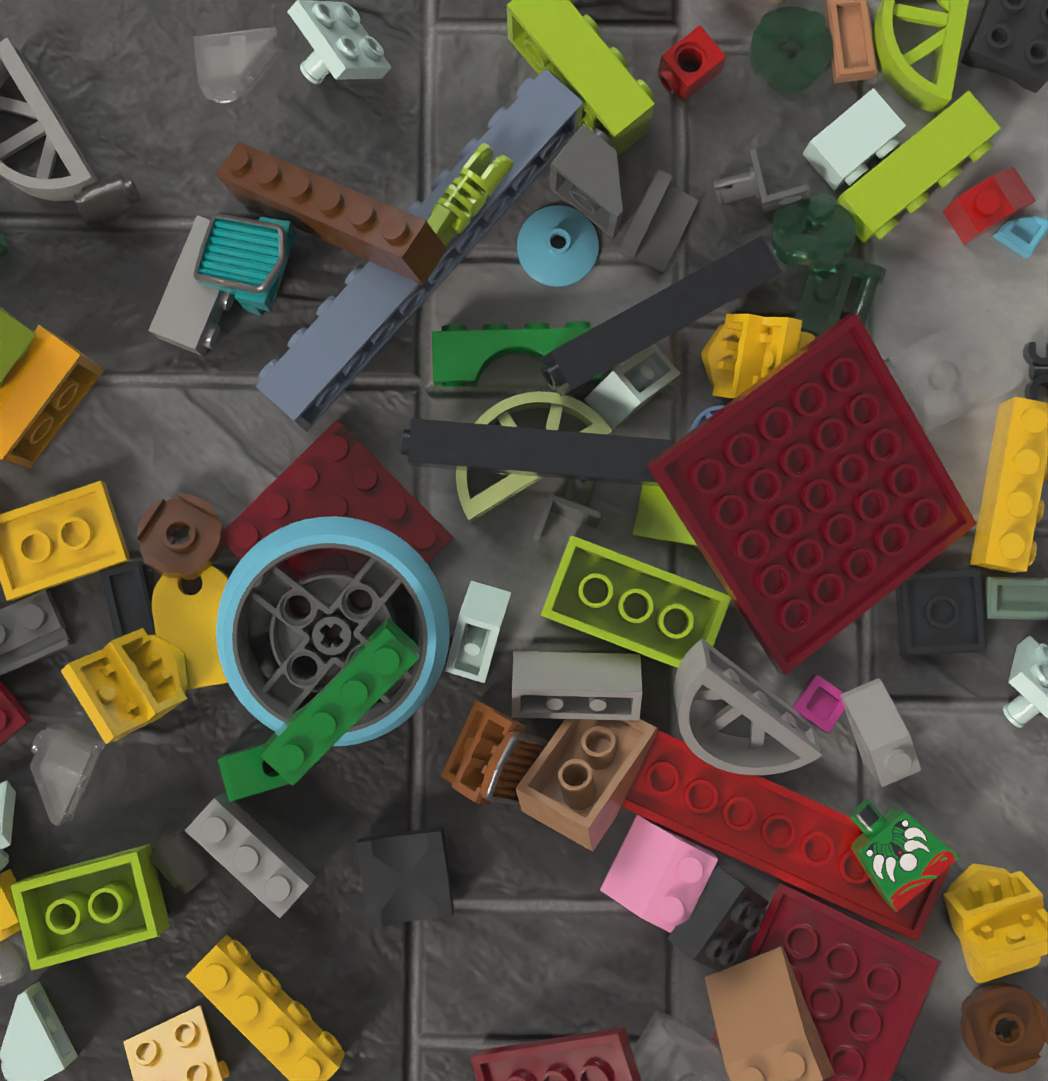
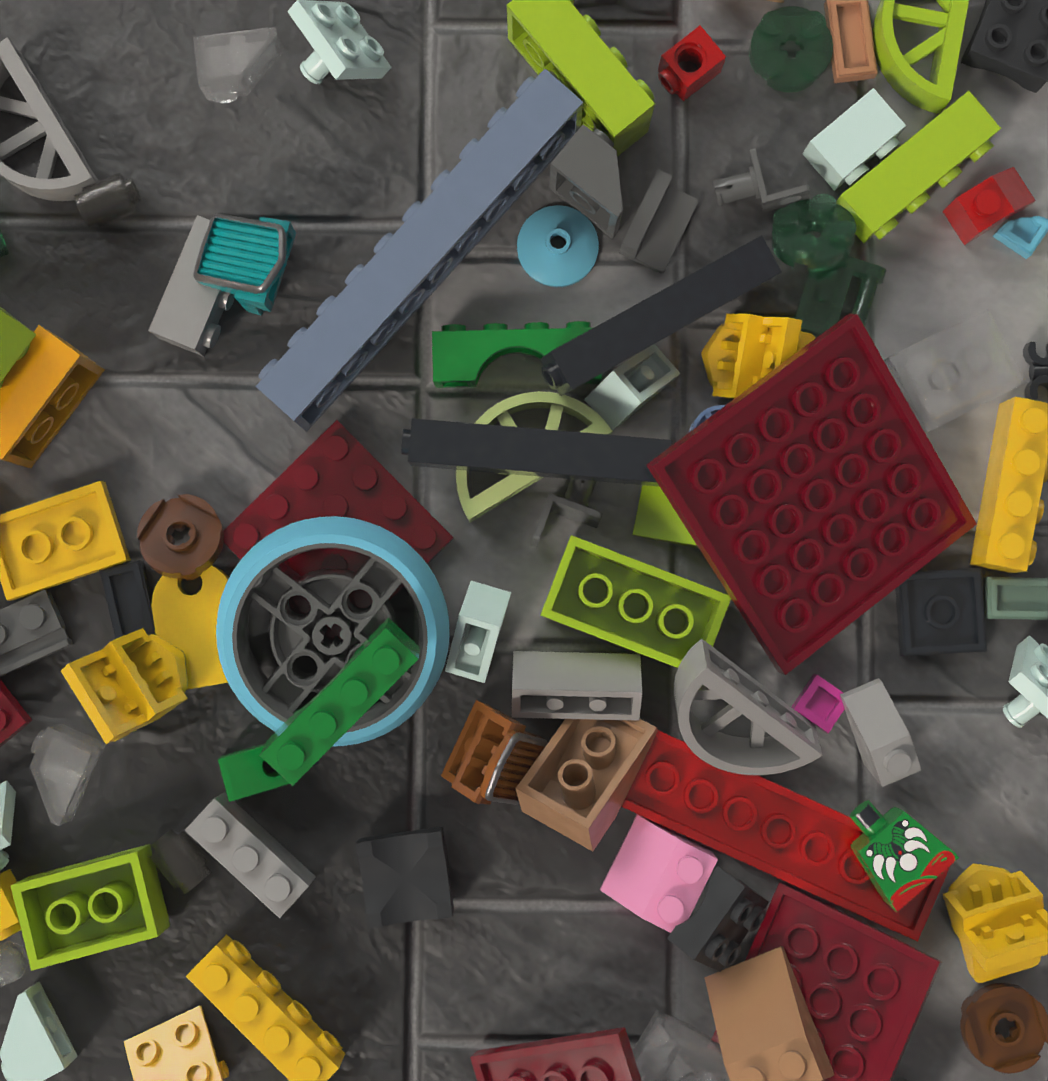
(333, 212): reddish brown brick -> none
(468, 193): lime hinge -> none

